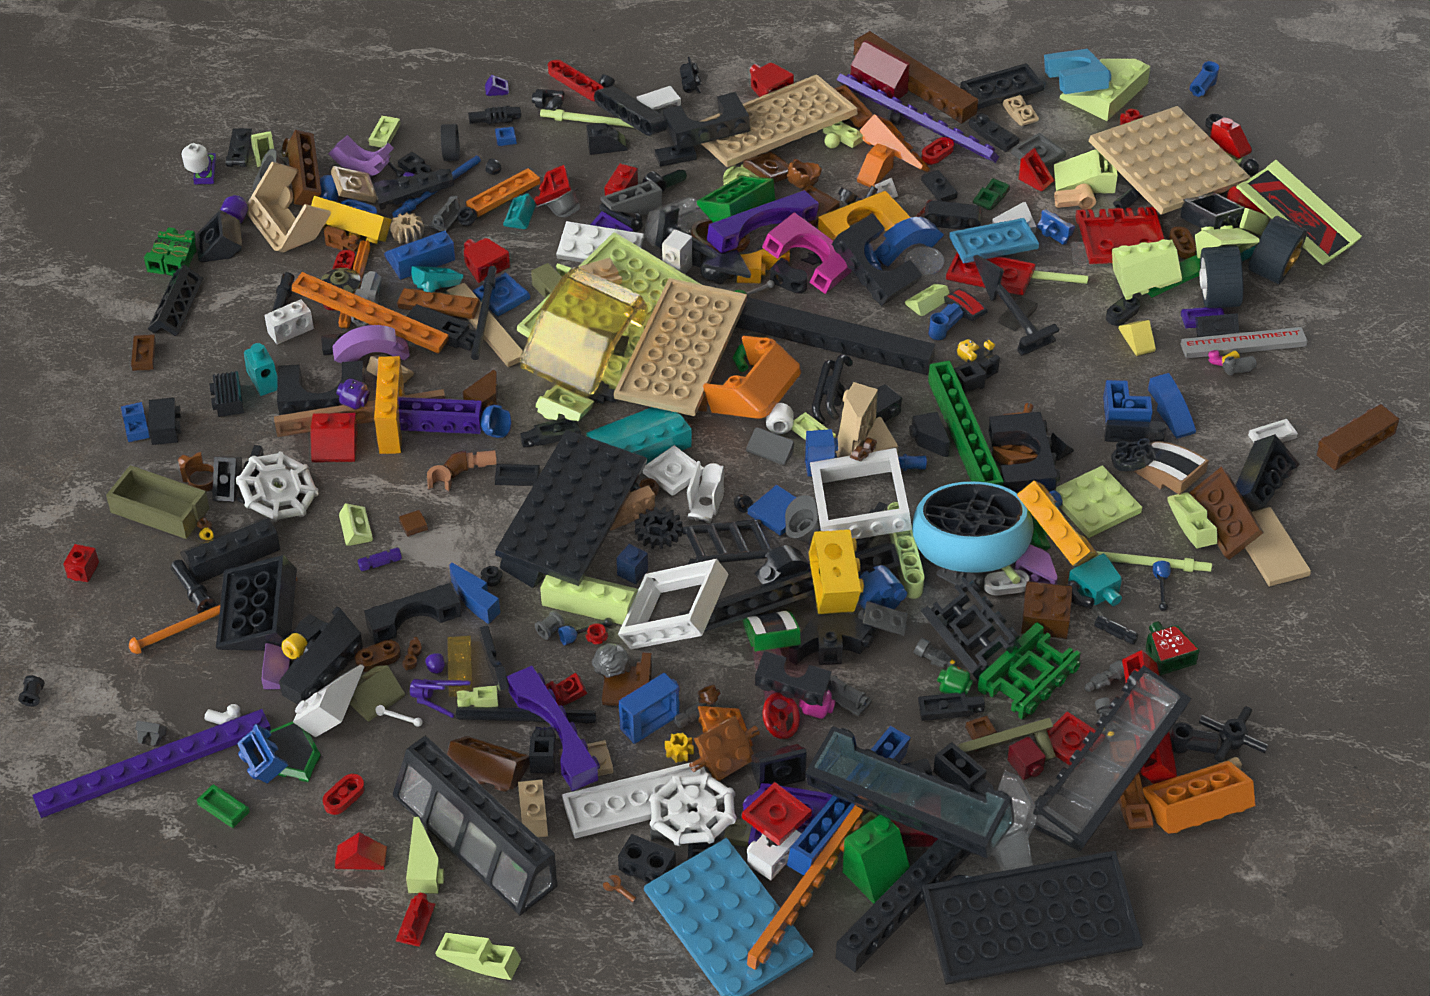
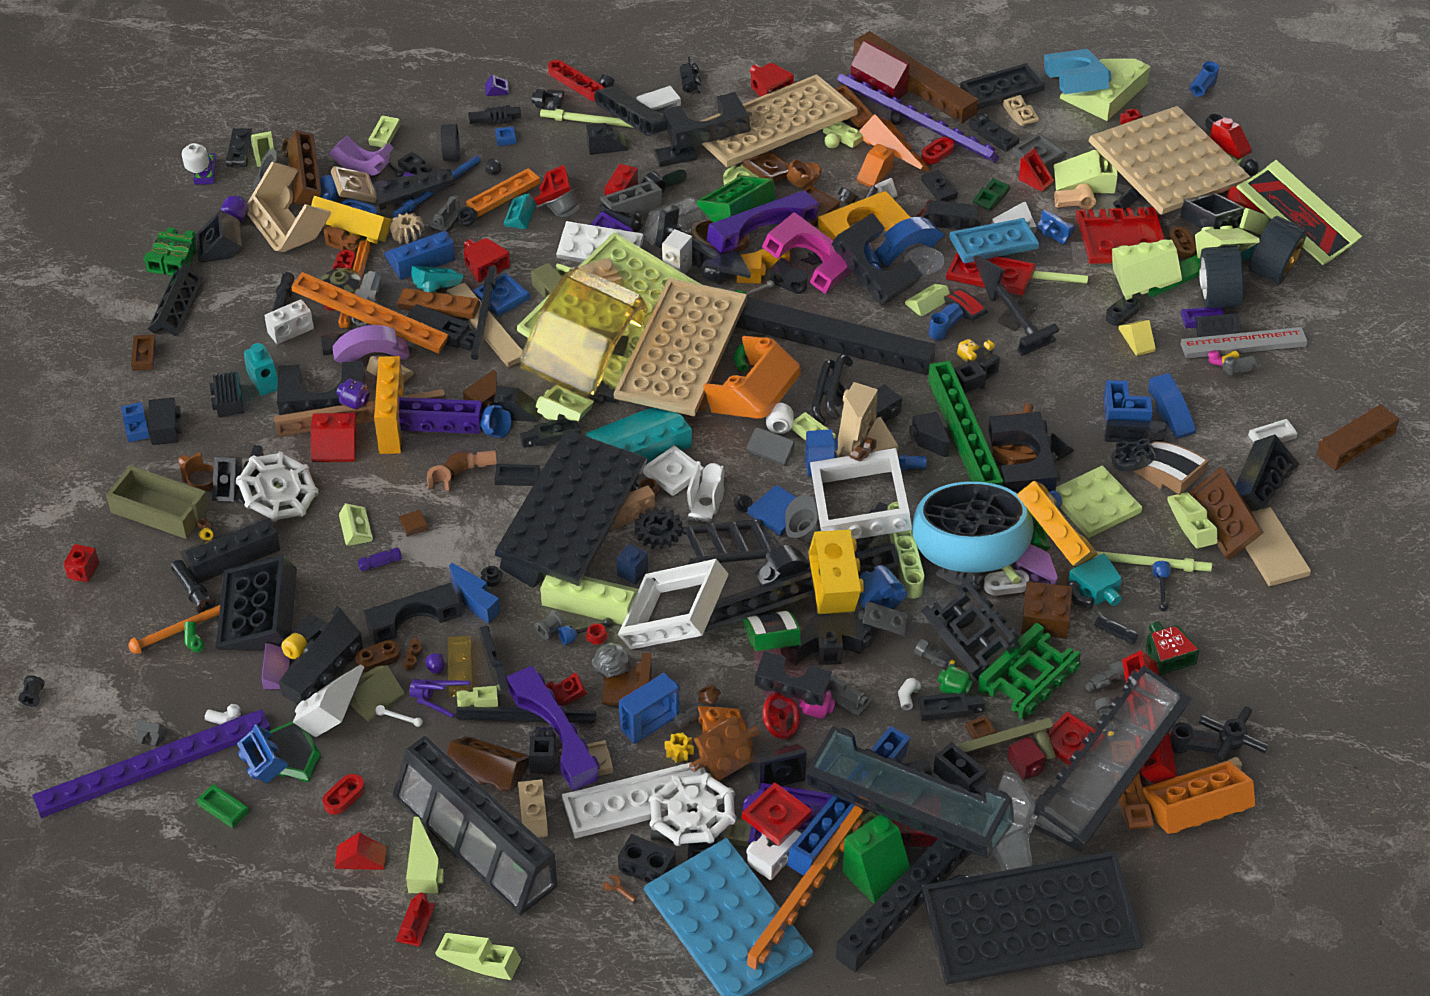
(191, 639): none -> green arm
(518, 403): none -> black slope
(904, 693): none -> white arm

